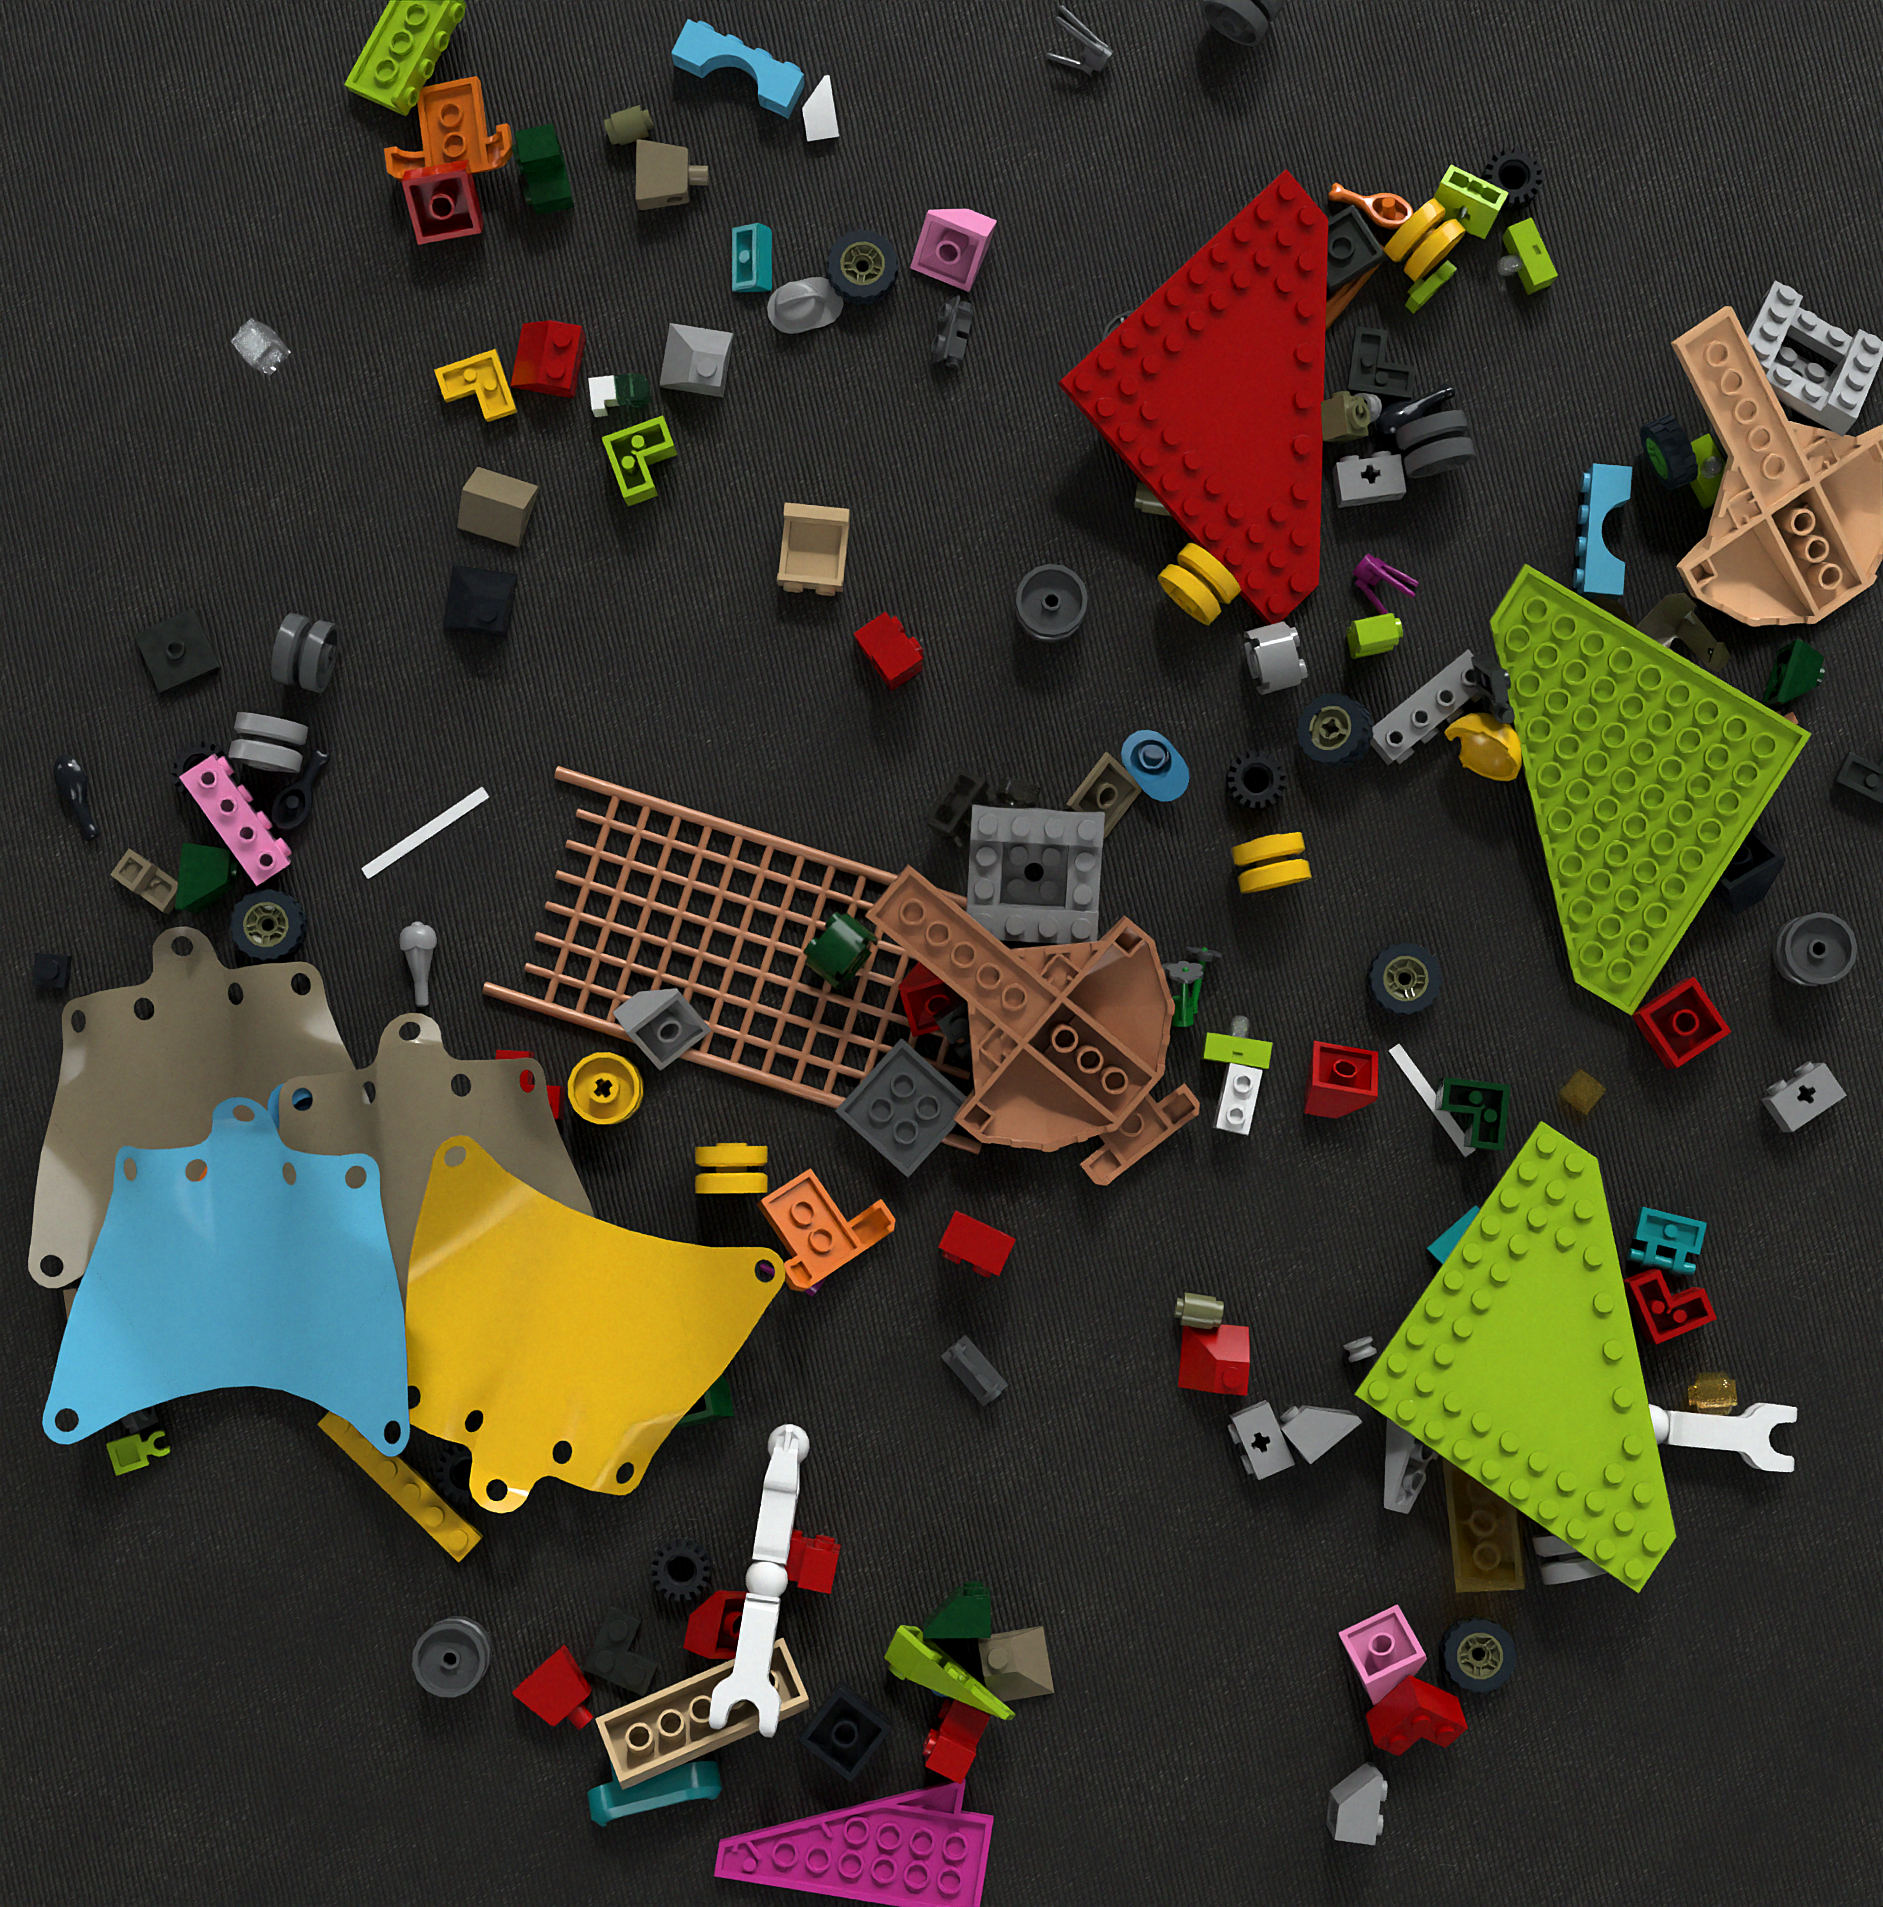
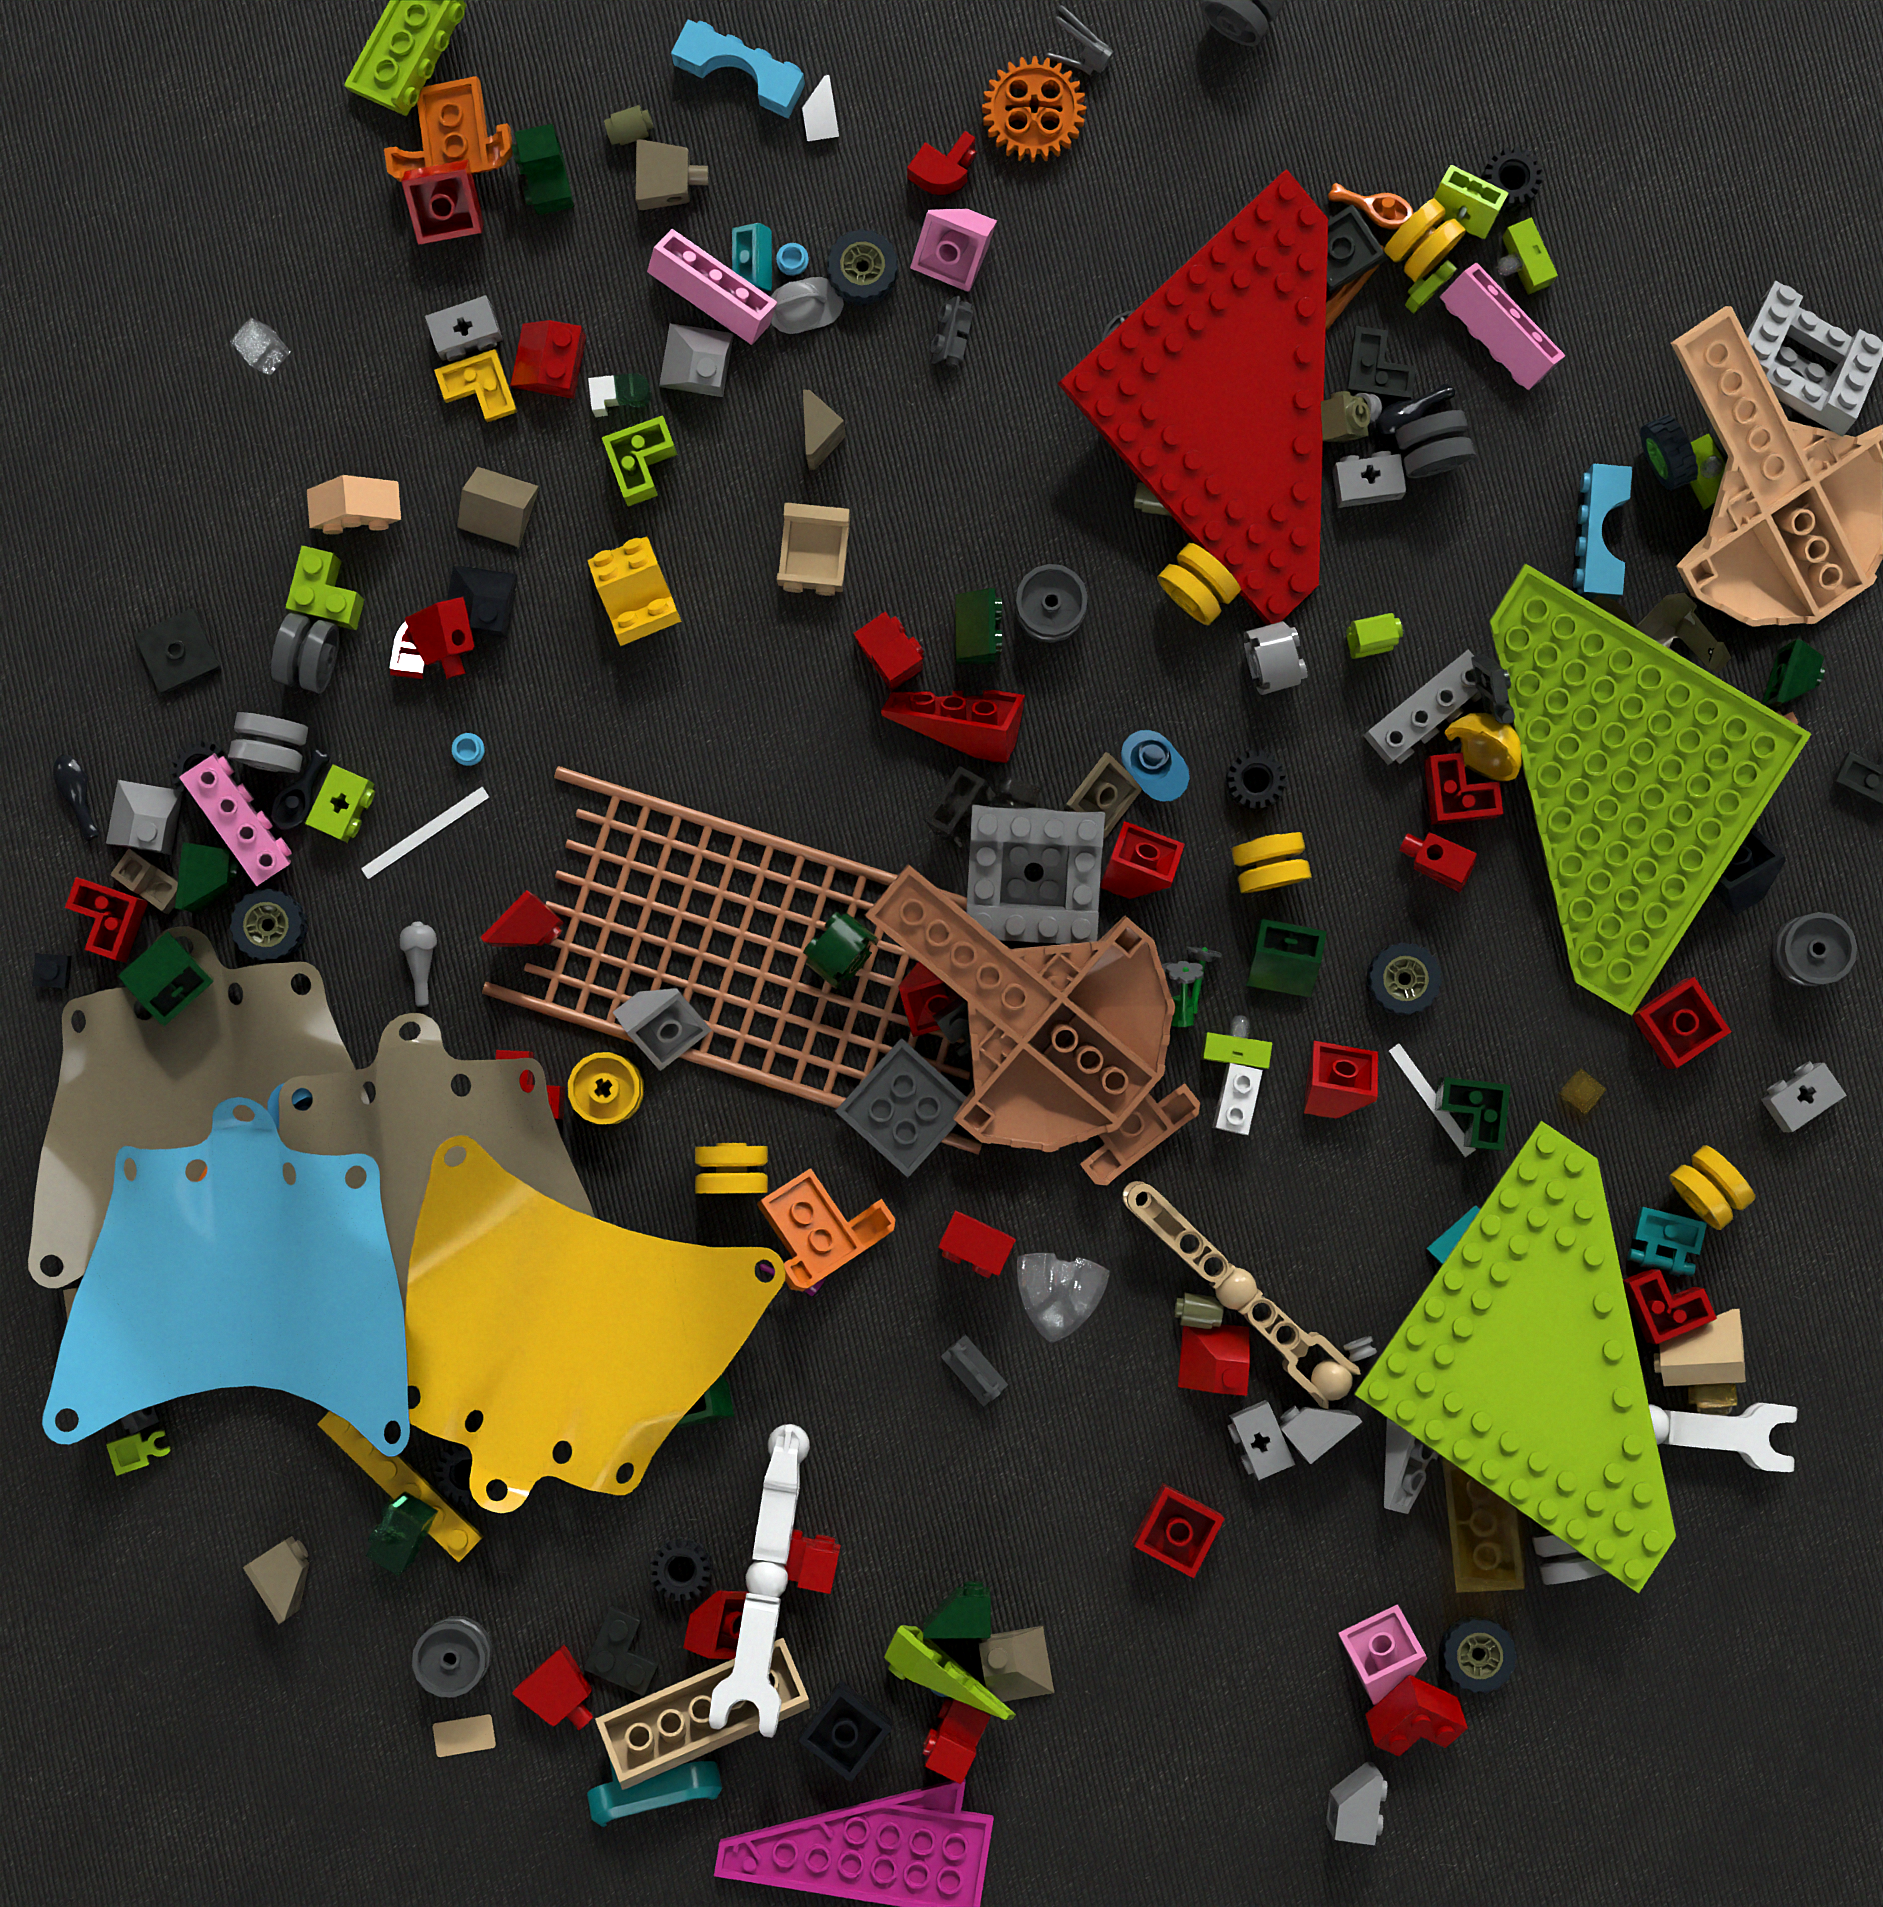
(116, 917): none -> red brick
(144, 817): none -> light grey slope
(166, 978): none -> dark green slope
(281, 1577): none -> dark tan slope
(315, 593): none -> lime brick
(344, 787): none -> lime brick
(353, 502): none -> light nougat brick
(401, 1532): none -> clear green brick
(405, 656): none -> plate
(442, 634): none -> red torso
(448, 324): none -> light grey brick
(464, 1735): none -> tan sticker
(468, 749): none -> medium azure plate
(524, 924): none -> red slope
(633, 590): none -> yellow bracket
(711, 286): none -> bright pink brick
(792, 259): none -> medium azure plate
(822, 429): none -> dark tan slope
(942, 173): none -> red brick
(972, 724): none -> red wedge
(975, 627): none -> dark green slope
(1033, 80): none -> orange gear
(1058, 1292): none -> clear brick
(1141, 862): none -> red slope
(1178, 1530): none -> red brick
(1238, 1291): none -> tan piece
(1285, 958): none -> dark green slope
(1336, 748): black wheel -> none
(1372, 571): magenta plant -> none
(1452, 798): none -> red brick
(1453, 866): none -> red torso
(1501, 326): none -> bright pink brick
(1704, 1354): none -> tan slope
(1712, 1187): none -> yellow wheel

